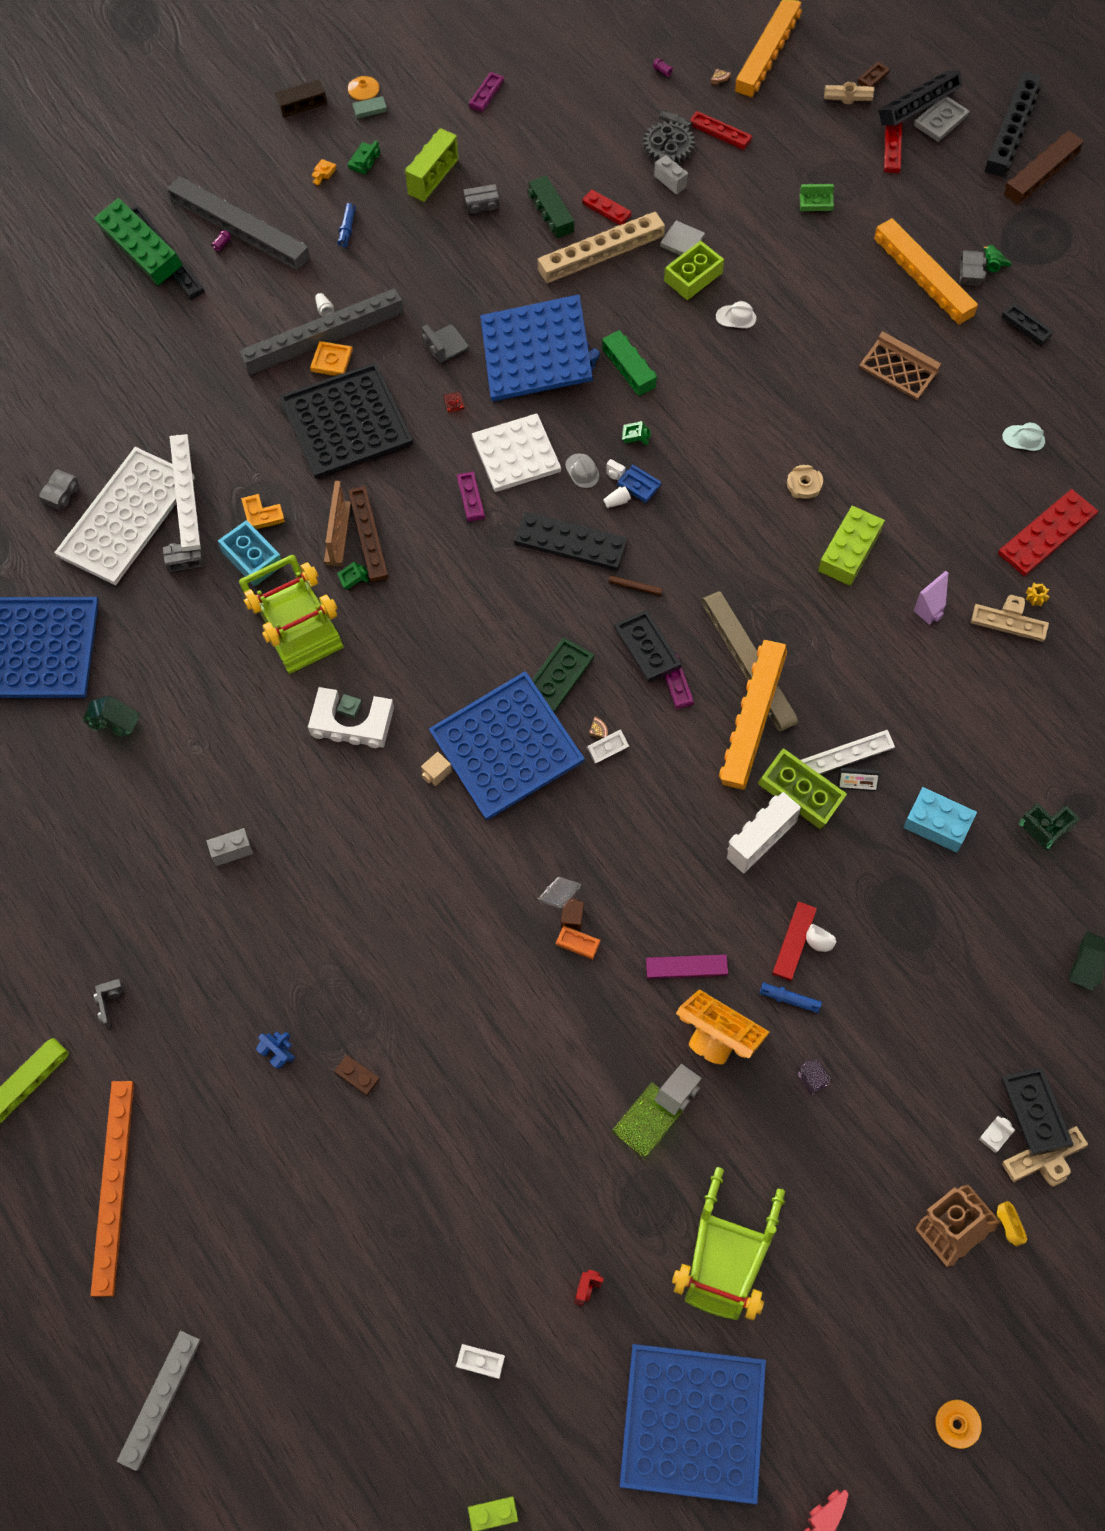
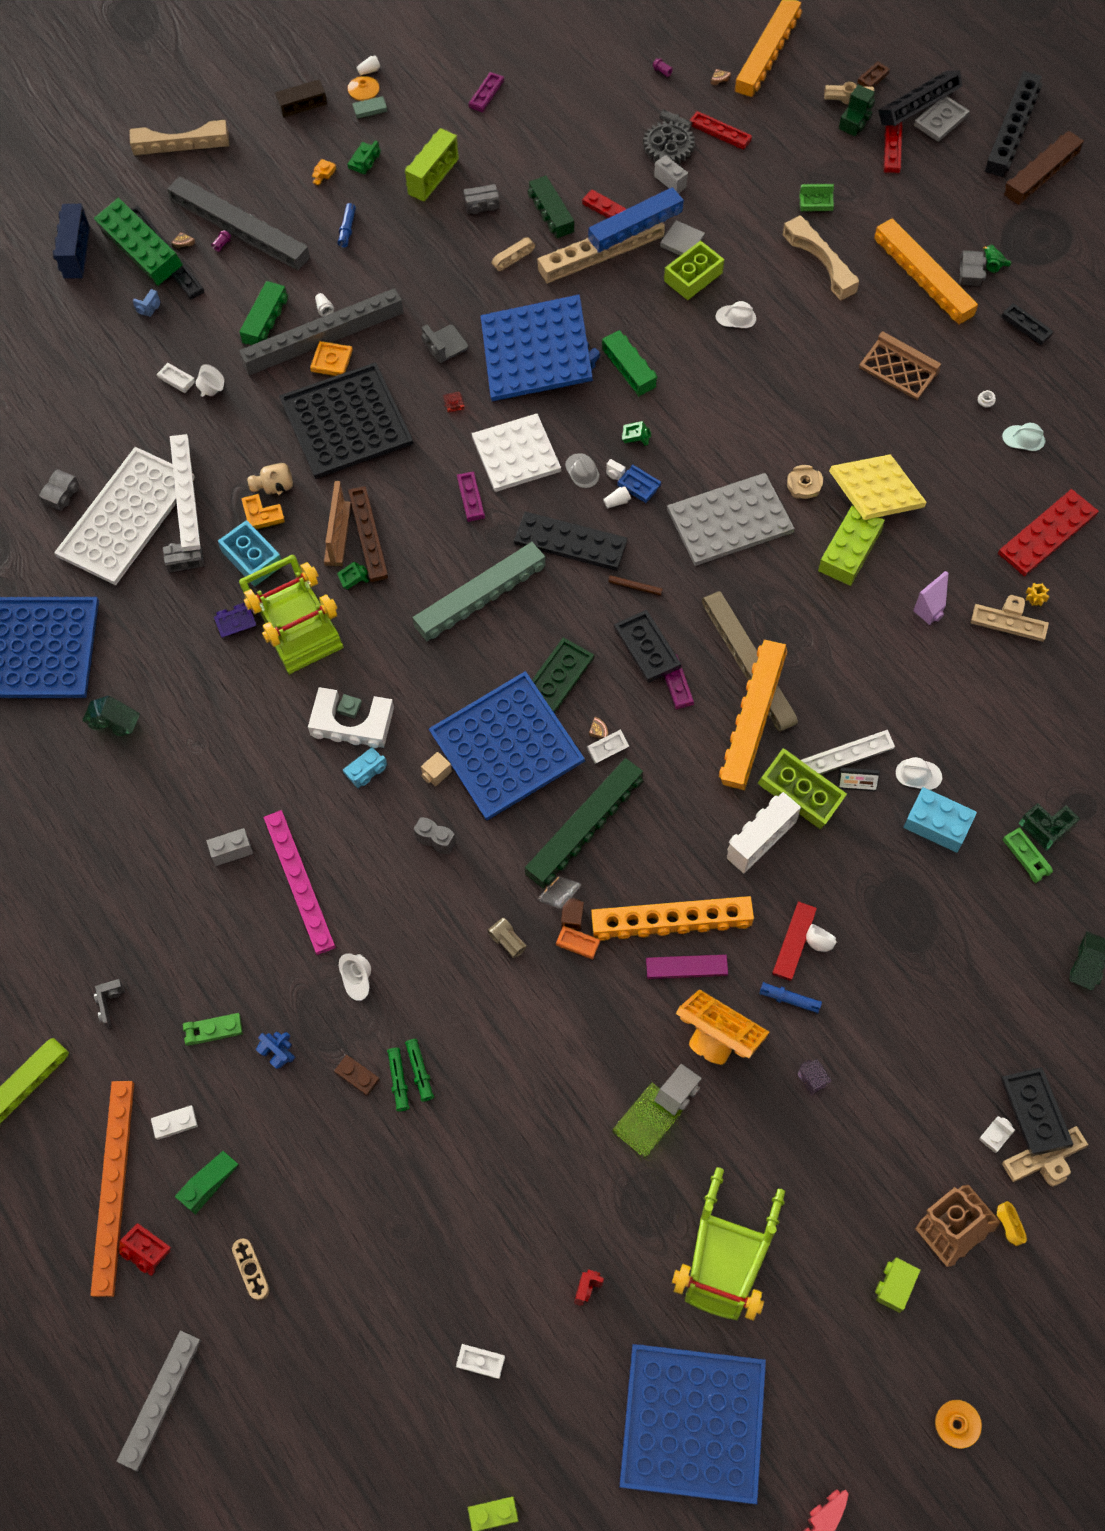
(71, 241): none -> dark blue brick
(143, 1249): none -> red bracket
(148, 305): none -> medium blue bracket
(174, 1122): none -> white plate
(176, 377): none -> white plate
(182, 240): none -> medium nougat tile
(206, 1182): none -> green slope
(208, 136): none -> tan arch
(209, 380): none -> white piece
(213, 1029): none -> bright green plate
(234, 620): none -> dark purple bracket
(259, 1272): none -> tan beam
(263, 313): none -> green brick
(272, 478): none -> tan piece
(299, 882): none -> dark pink plate
(355, 974): none -> white piece
(365, 767): none -> medium azure bracket
(368, 66): none -> white cone
(399, 1088): none -> green pin
(419, 1070): none -> green pin
(432, 835): none -> flat silver brick
(479, 591): none -> sand green brick
(503, 933): none -> dark tan piece
(513, 254): none -> tan beam
(584, 823): none -> dark green brick
(635, 219): none -> blue brick
(680, 910): none -> light orange brick
(730, 519): none -> light grey plate
(802, 235): none -> tan arch
(858, 110): none -> dark green brick
(877, 487): none -> light yellow plate
(897, 1284): none -> lime brick
(918, 774): none -> white piece
(986, 398): none -> white plate
(1027, 854): none -> bright green plate

